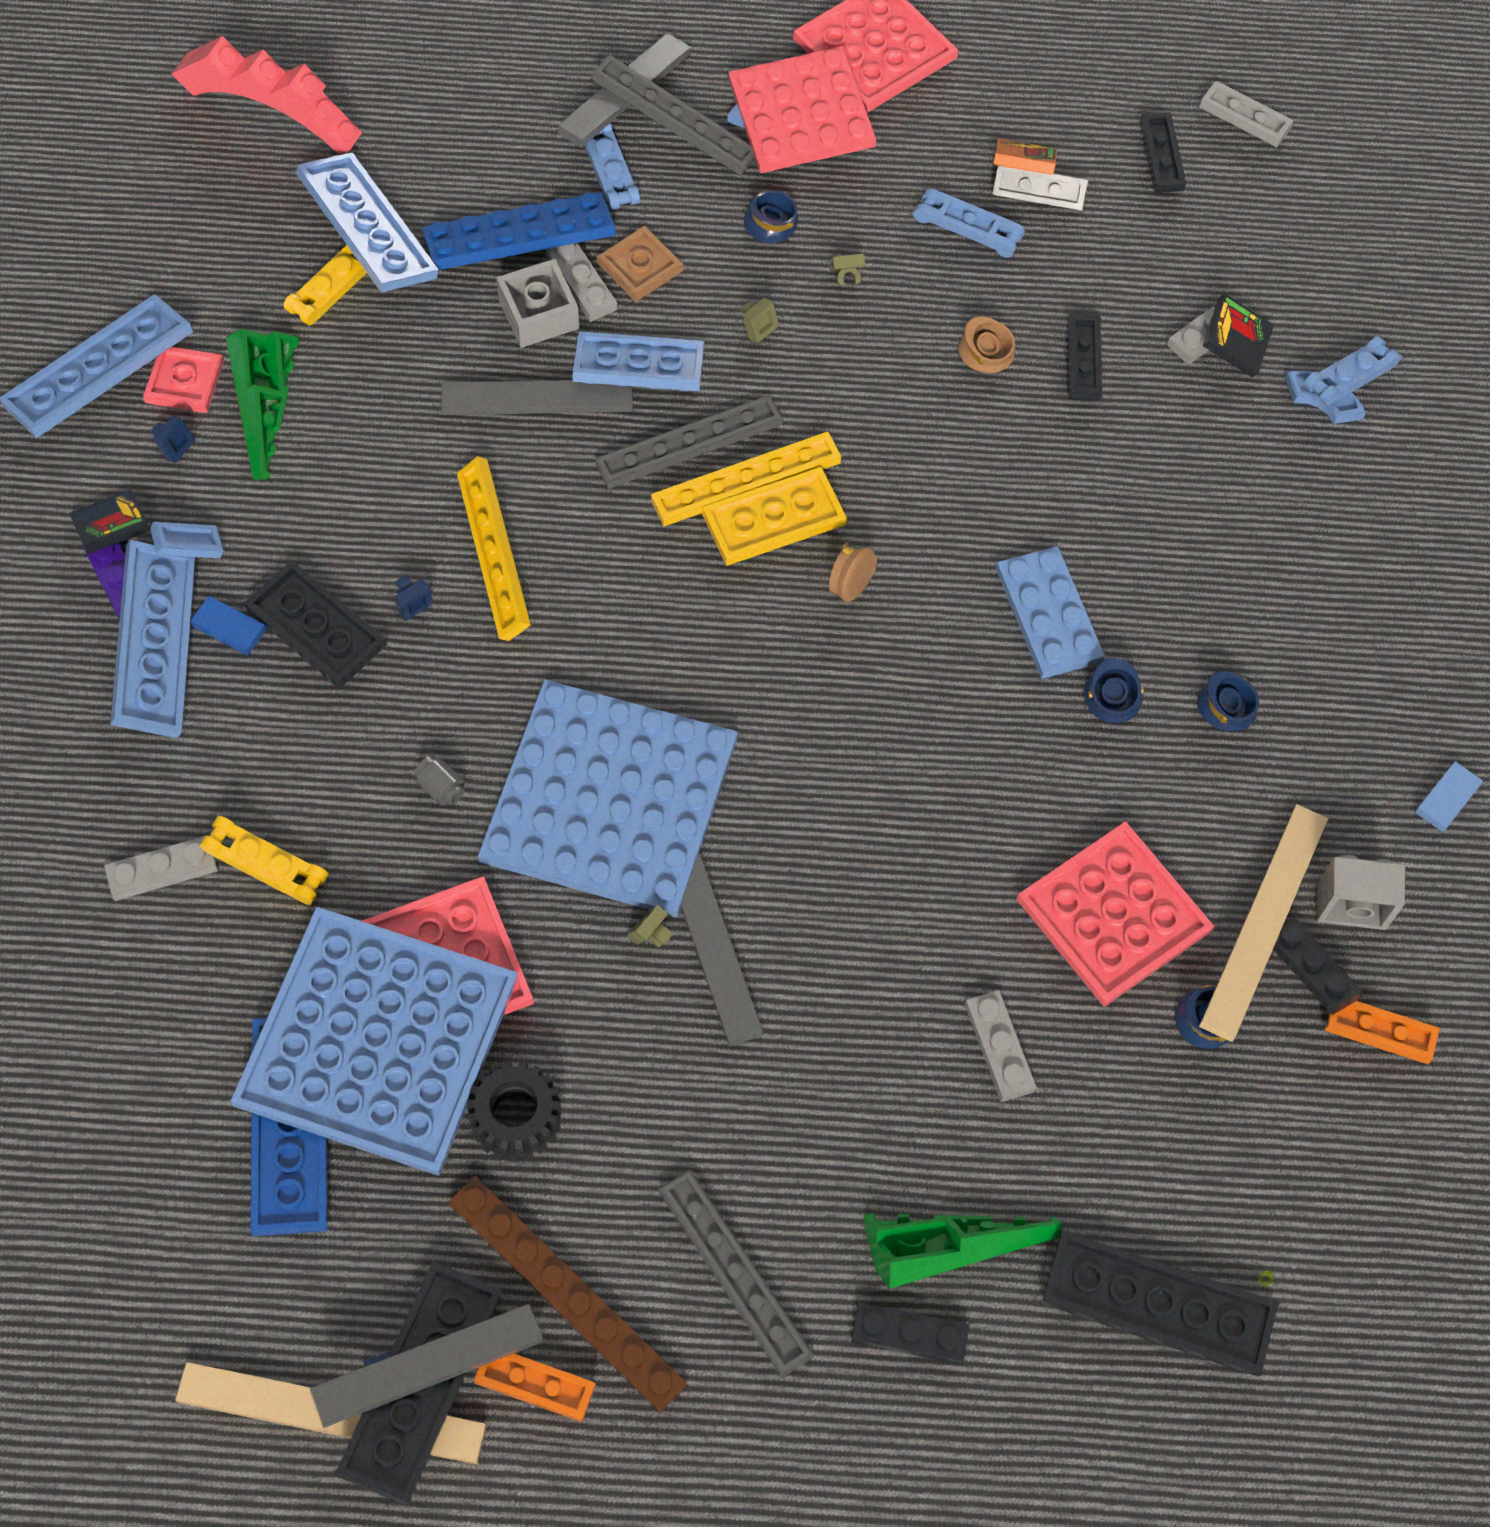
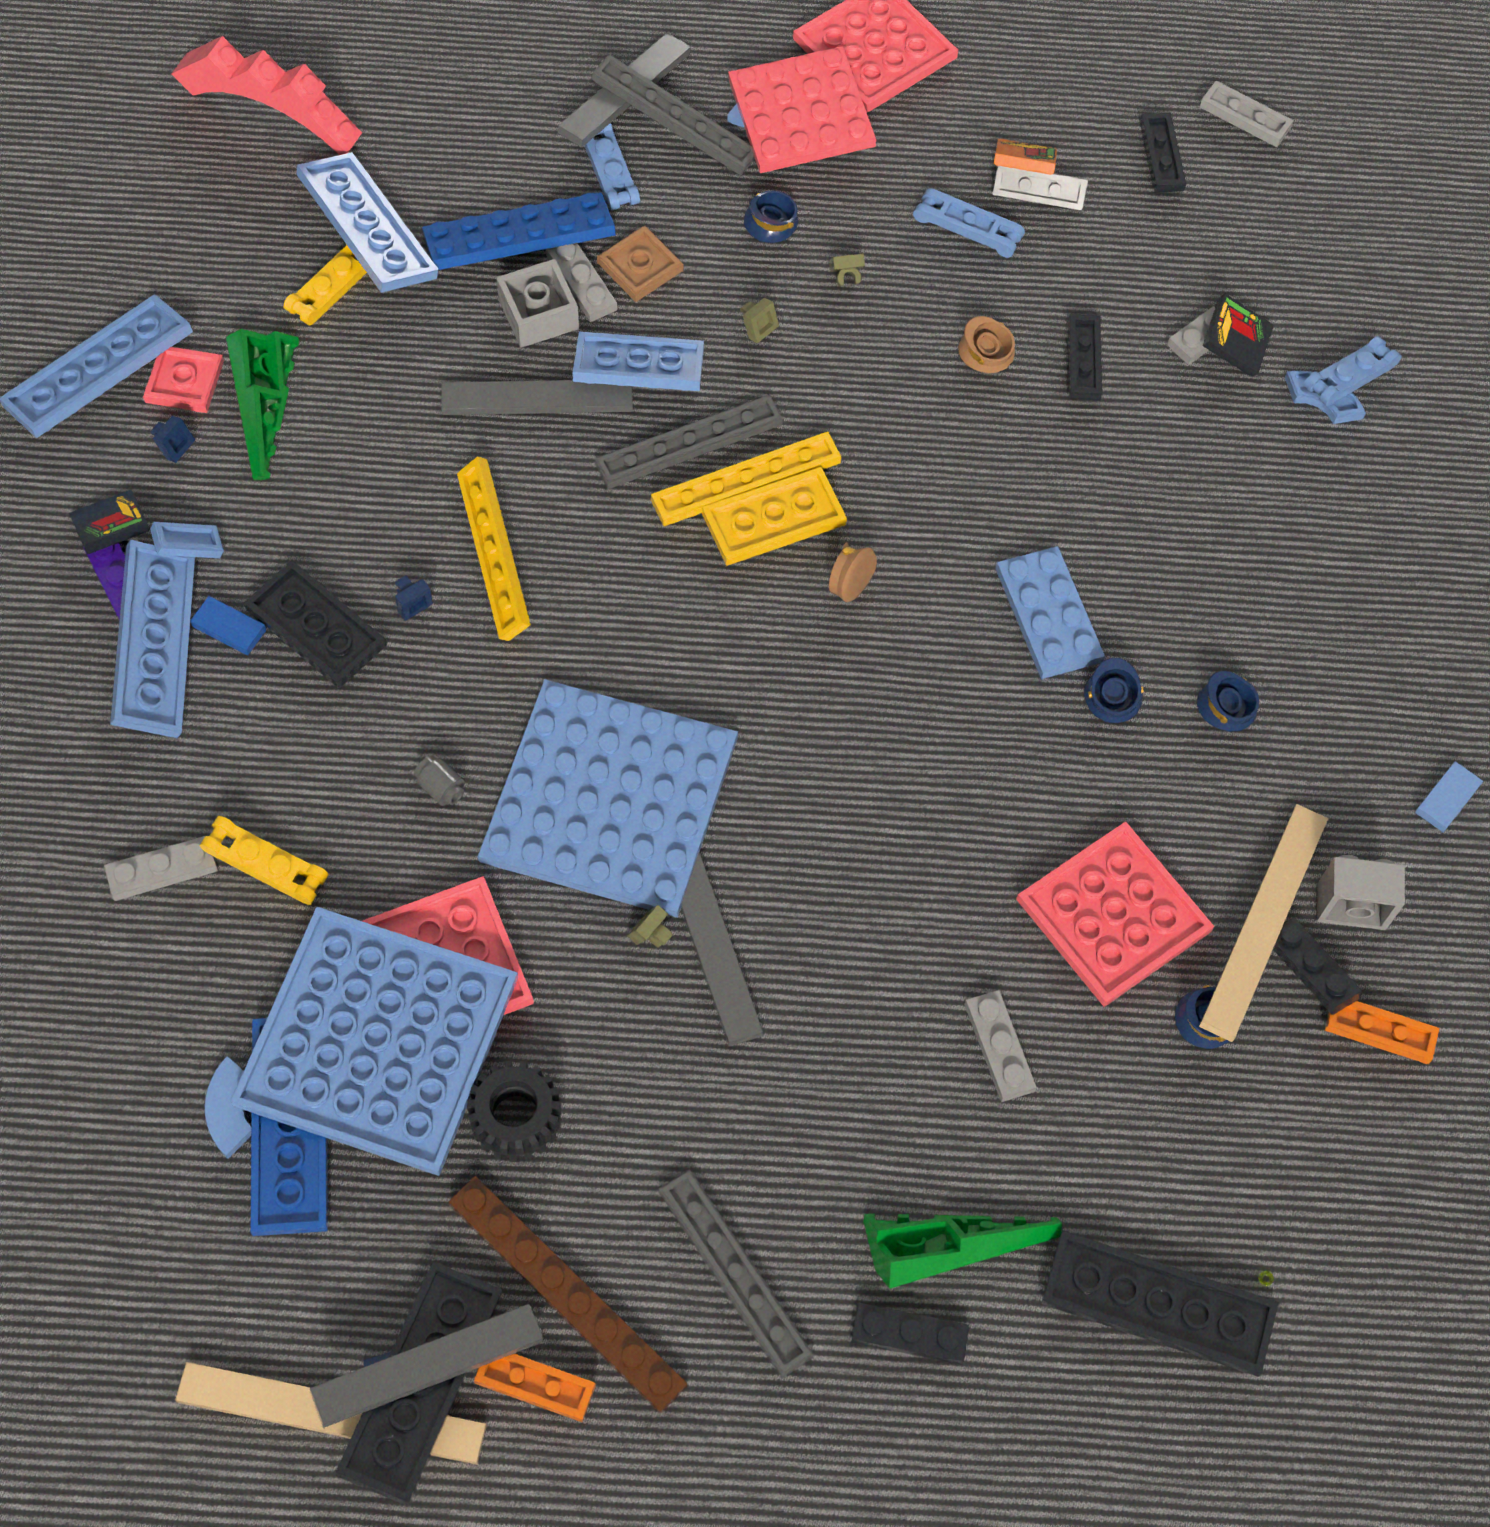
(224, 1121): none -> medium blue tile

